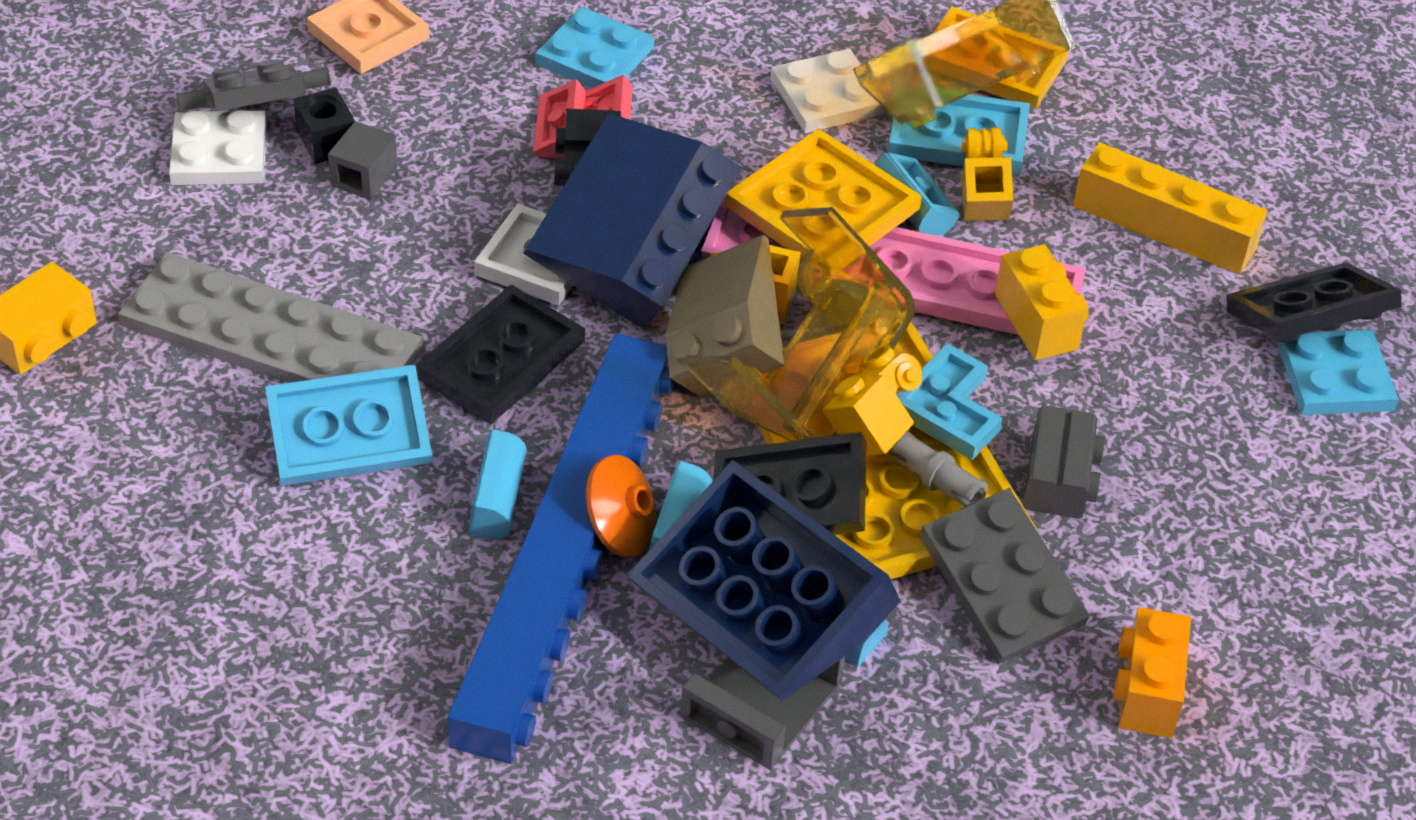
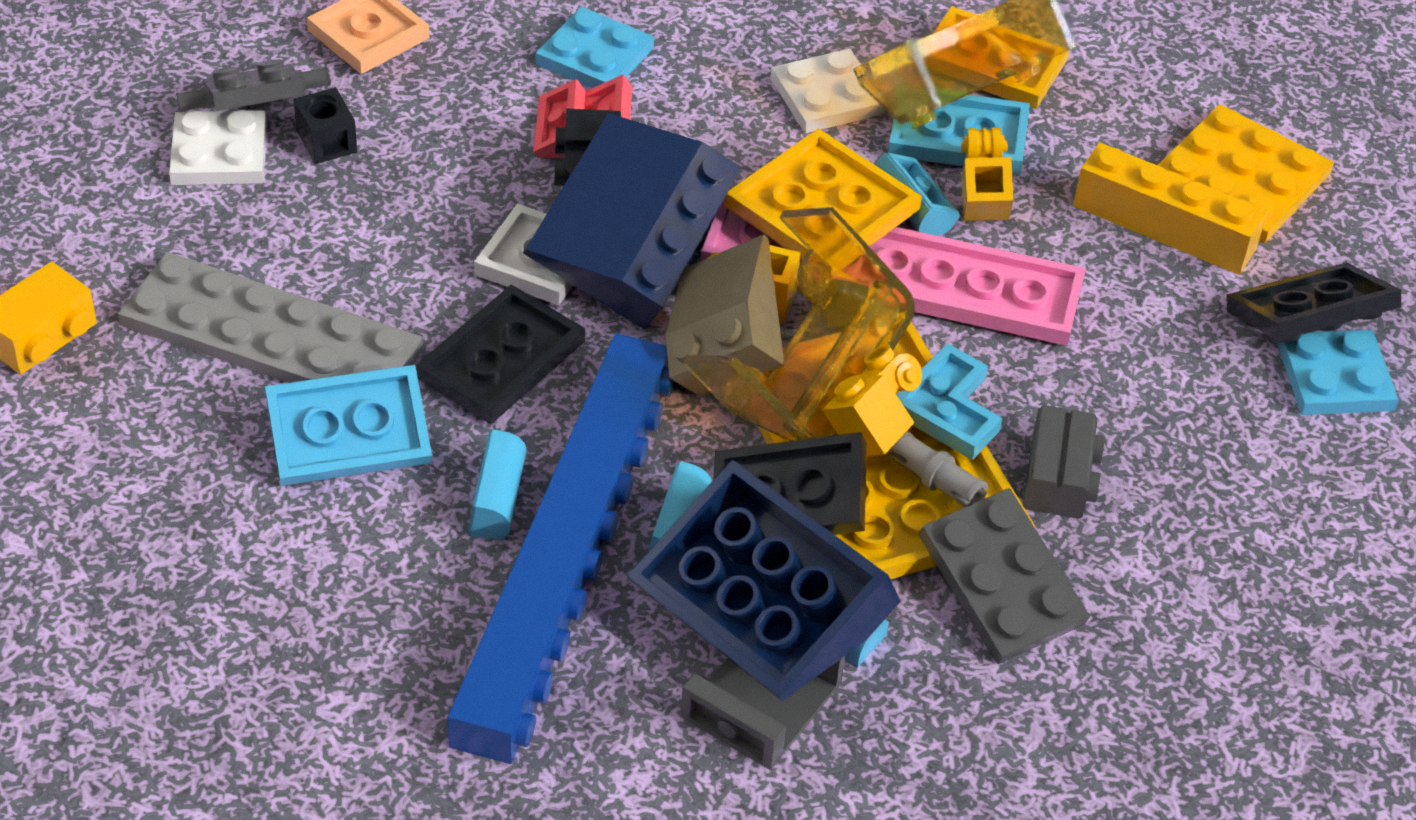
(362, 160): dark grey brick -> none
(621, 505): orange dish -> none
(1041, 301): yellow brick -> none
(1154, 672): light orange brick -> none
(1250, 164): none -> yellow plate

